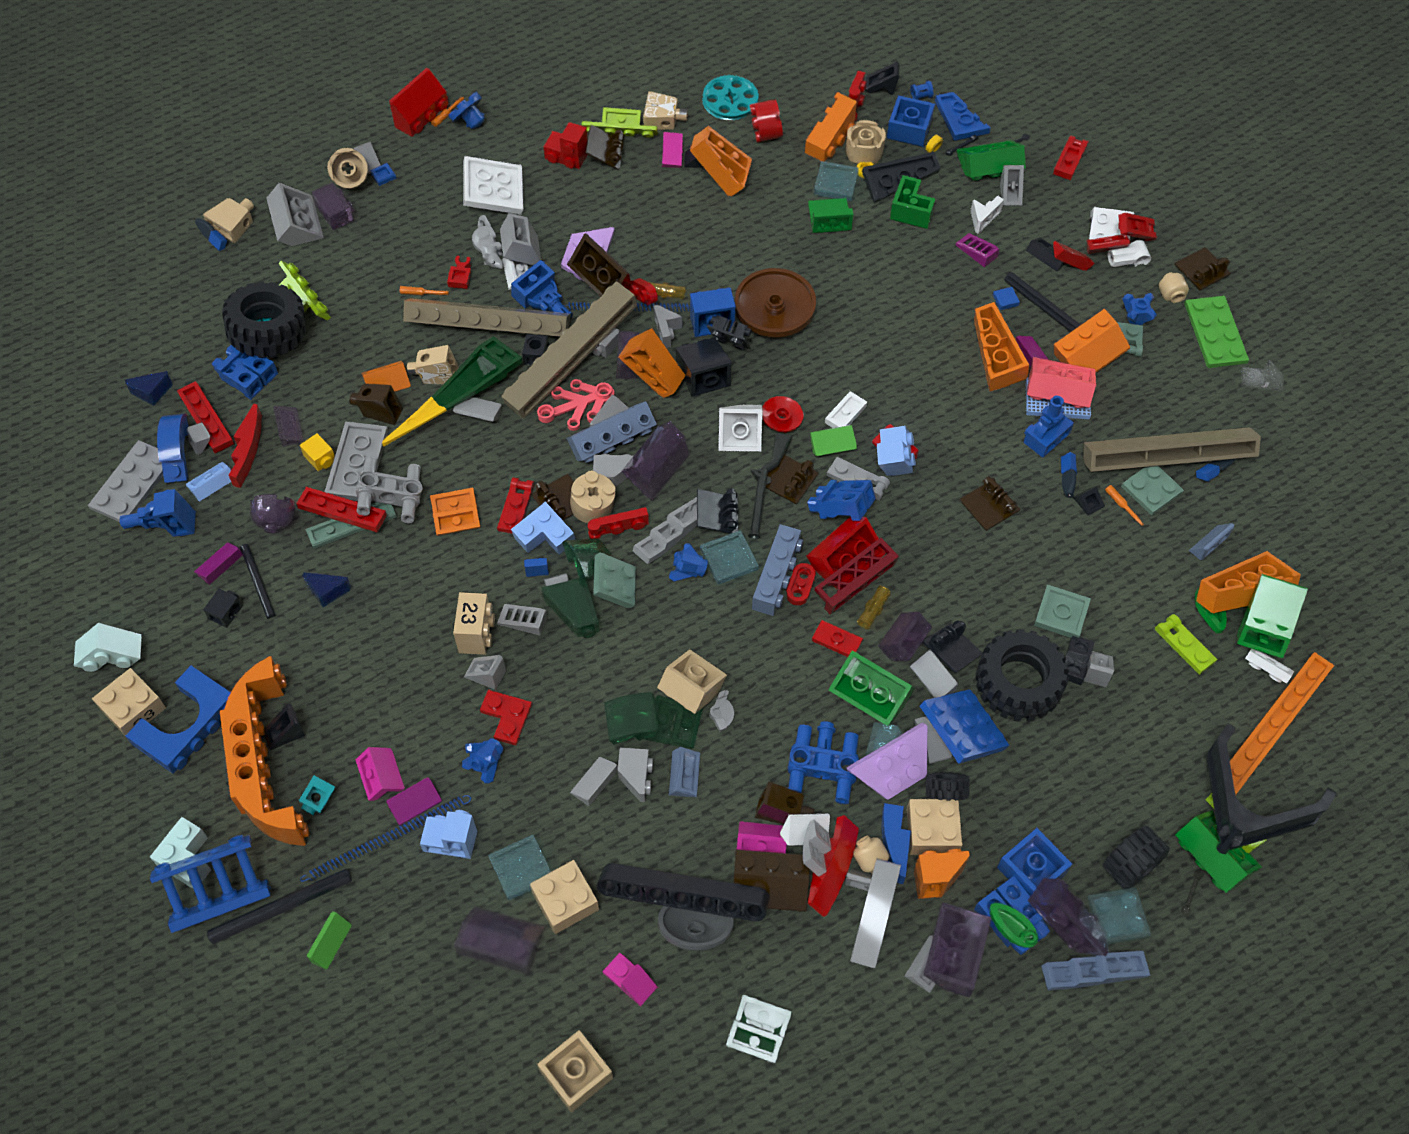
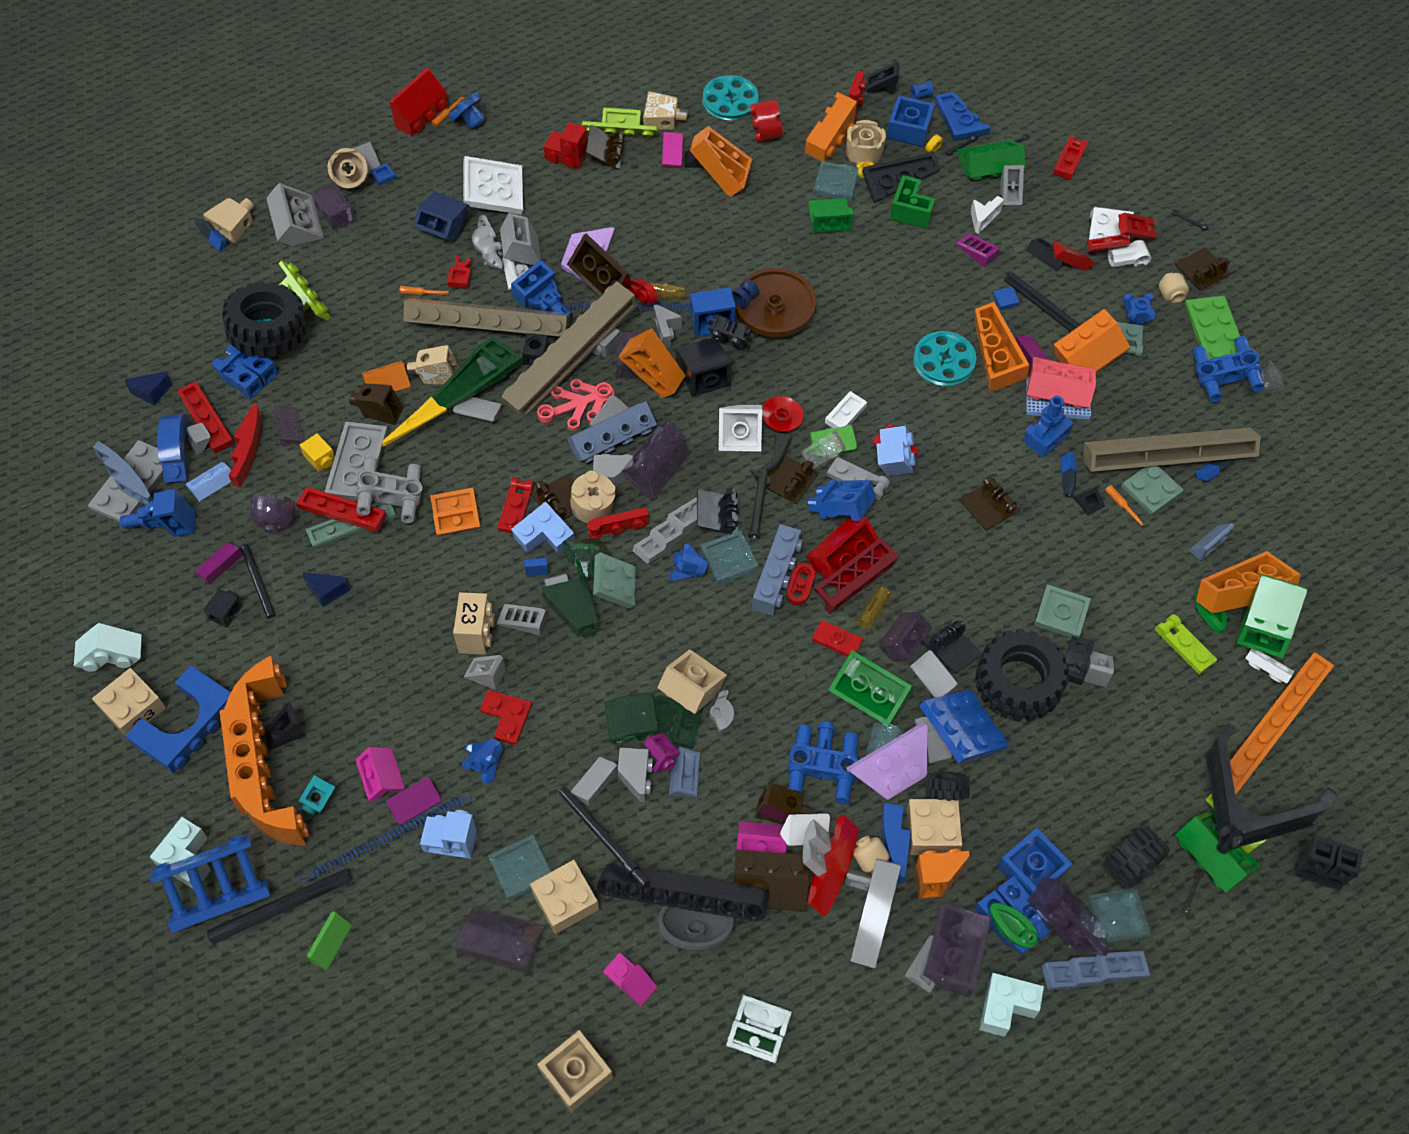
(124, 475): none -> sand blue slope
(441, 216): none -> dark blue slope
(630, 866): none -> black bar
(664, 752): none -> magenta bracket
(747, 291): none -> dark blue wheel
(824, 449): none -> clear slope
(951, 364): none -> teal wedge
(1006, 997): none -> light aqua brick
(1204, 227): none -> black hinge
(1228, 369): none -> blue piece
(1329, 866): none -> black hips

